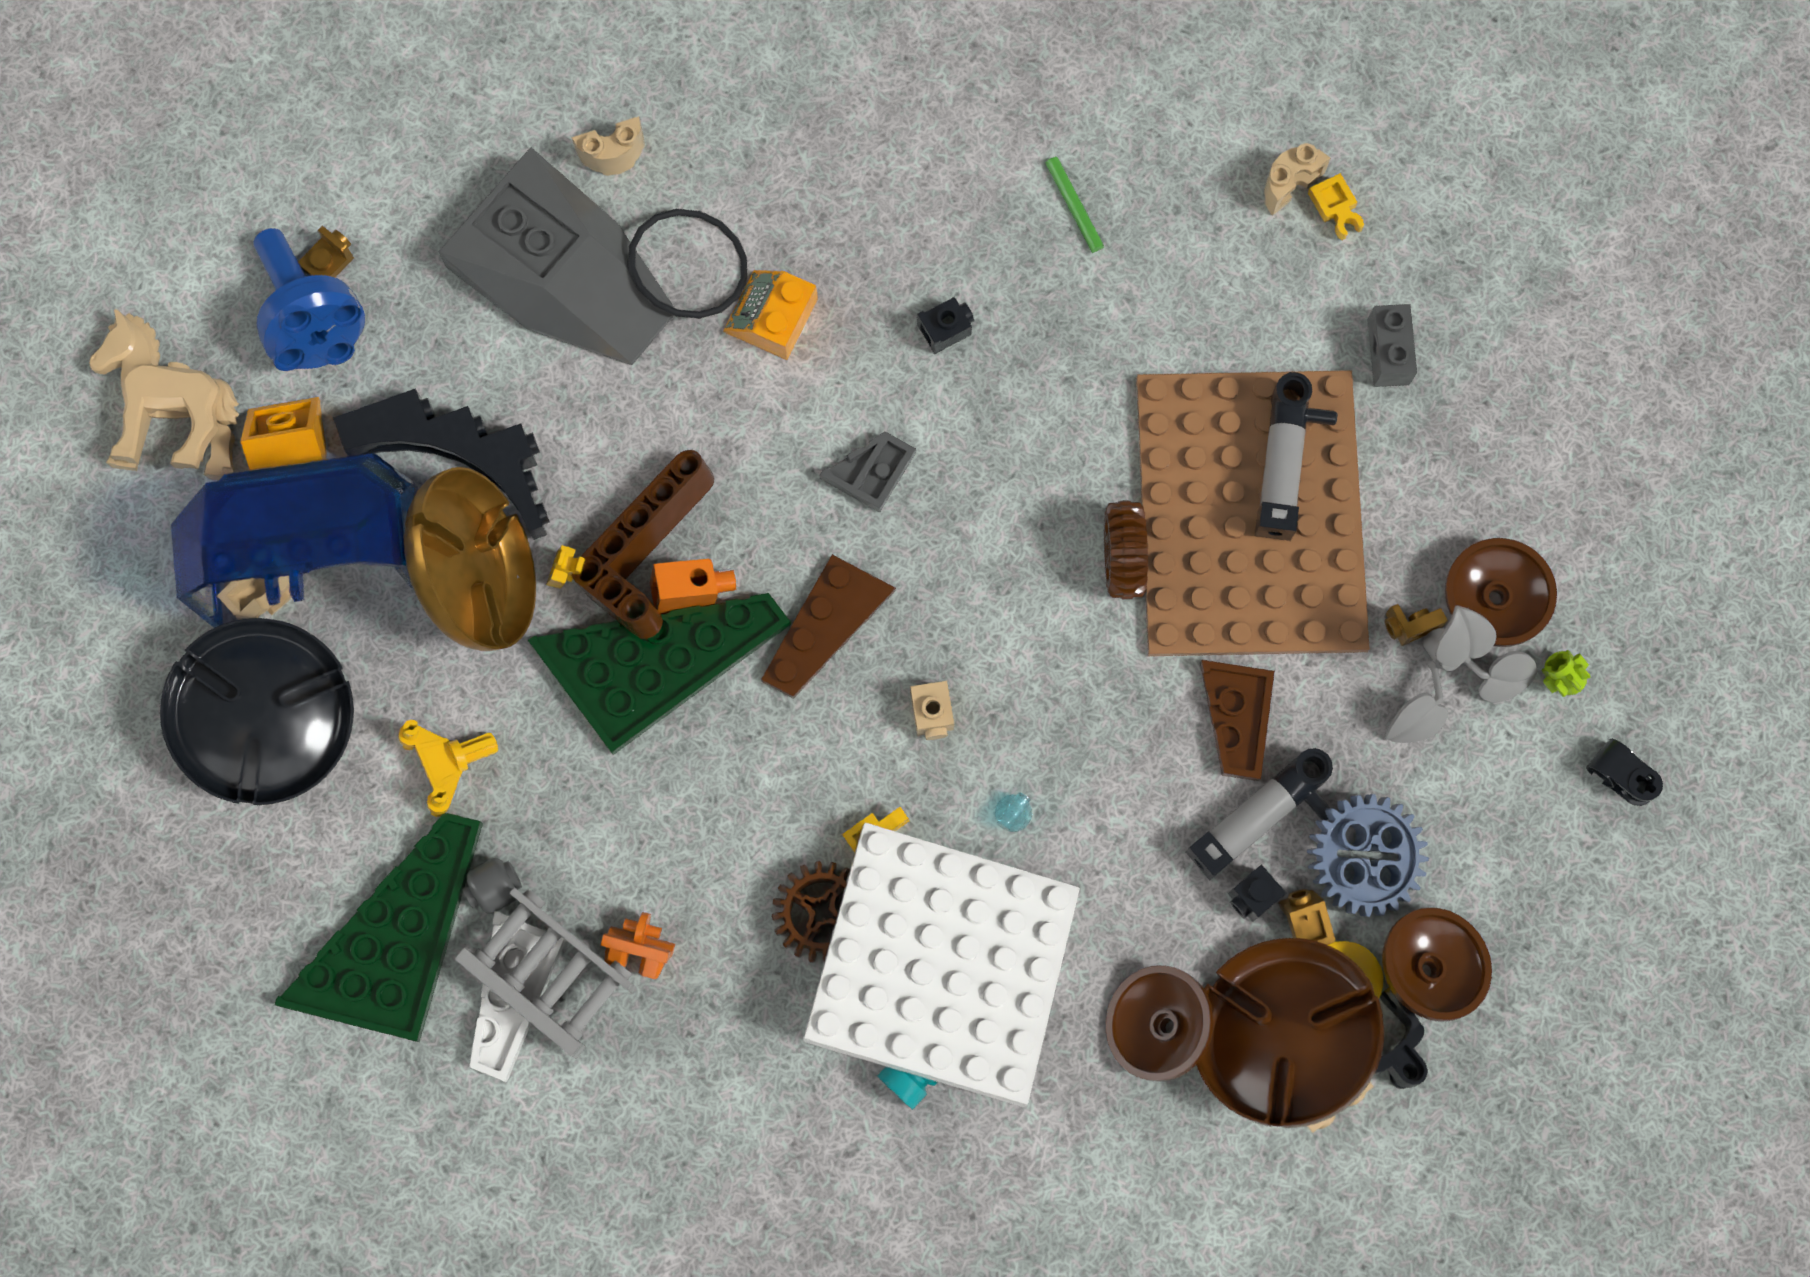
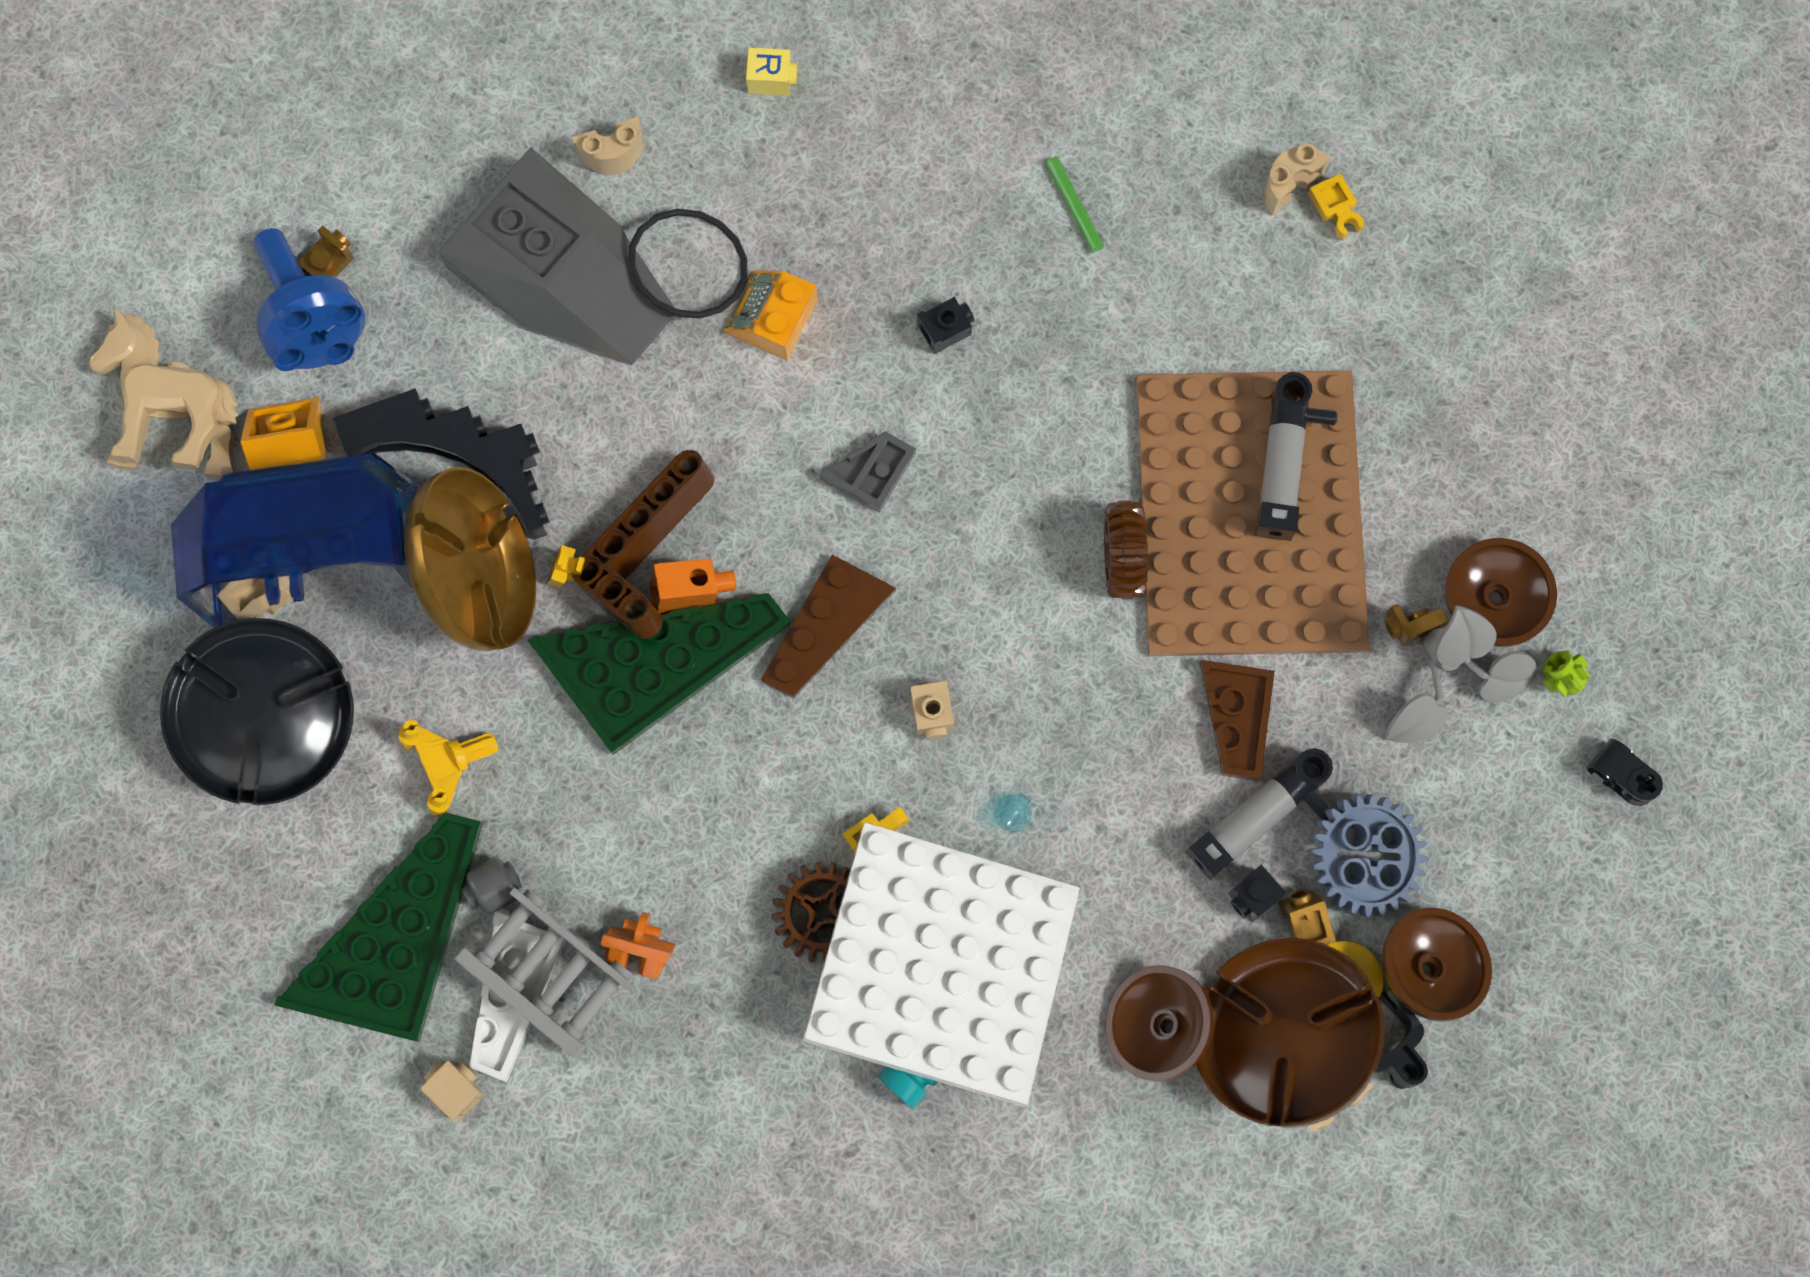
(452, 1088): none -> tan brick
(770, 71): none -> light yellow brick
(1392, 345): dark grey brick -> none

